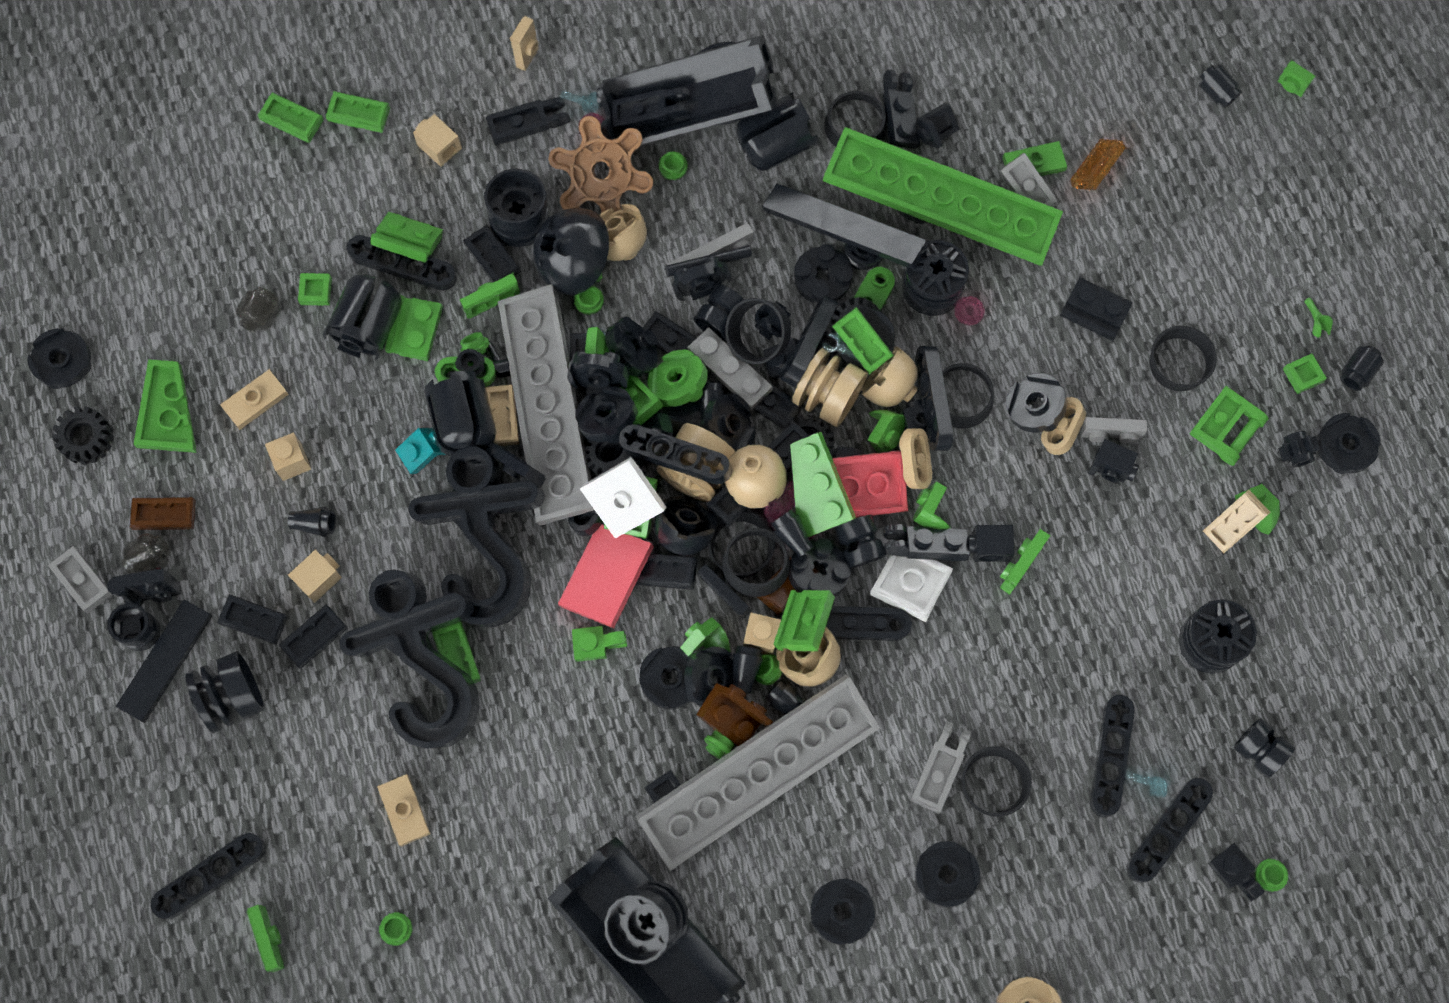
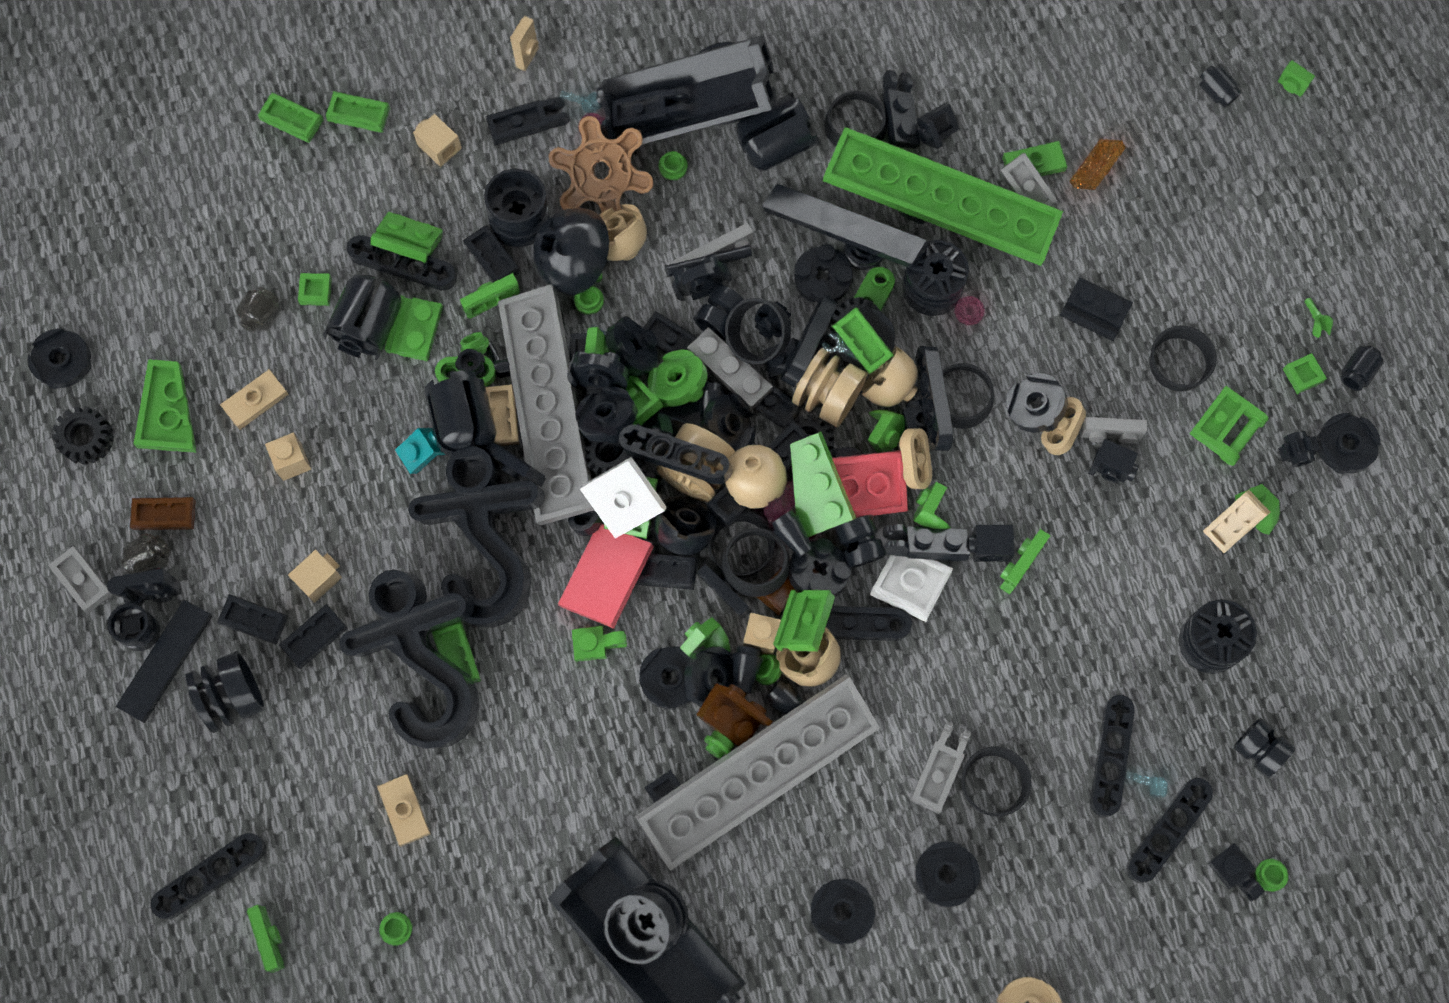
(315, 521): black cone -> none

